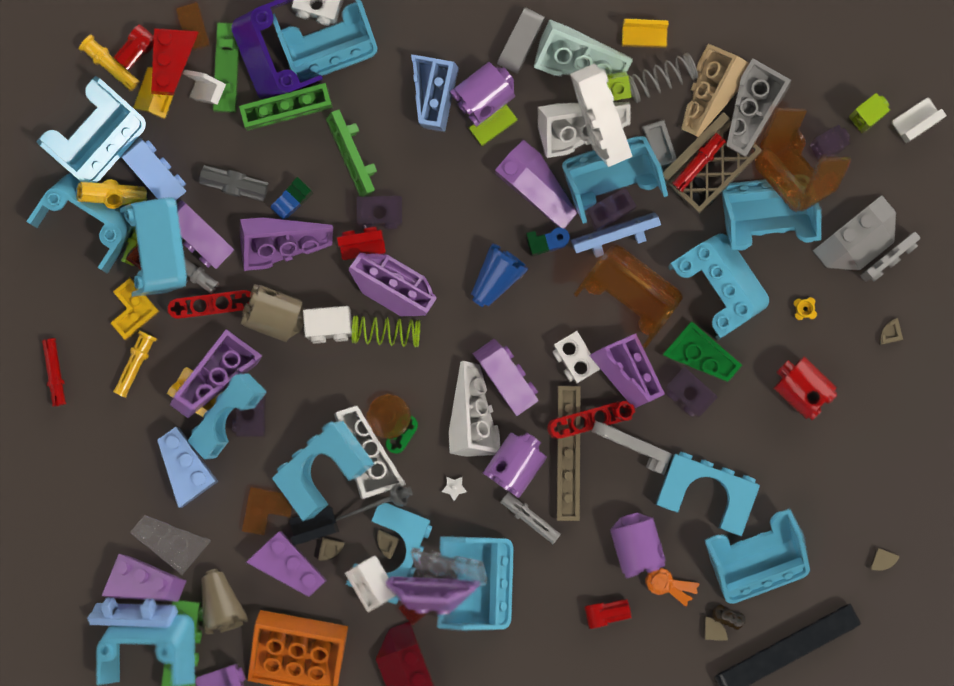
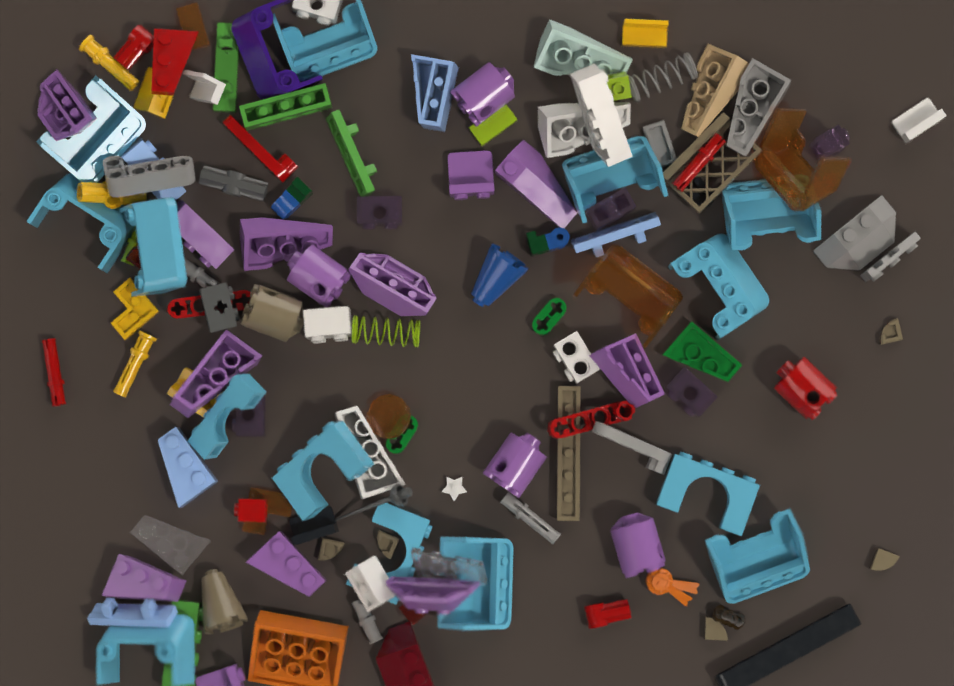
(63, 108): none -> medium lavender wedge
(147, 176): none -> light grey beam
(209, 298): none -> dark grey brick
(251, 510): none -> red brick
(280, 168): none -> red beam
(317, 275): none -> medium lavender cylinder
(367, 622): none -> light grey pin
(368, 242): red bracket -> none
(470, 175): none -> medium lavender bracket
(471, 420): white wedge -> none
(506, 376): medium lavender wedge -> none
(521, 40): light grey beam -> none
(545, 313): none -> green beam
(800, 304): yellow plate -> none
(870, 112): lime brick -> none

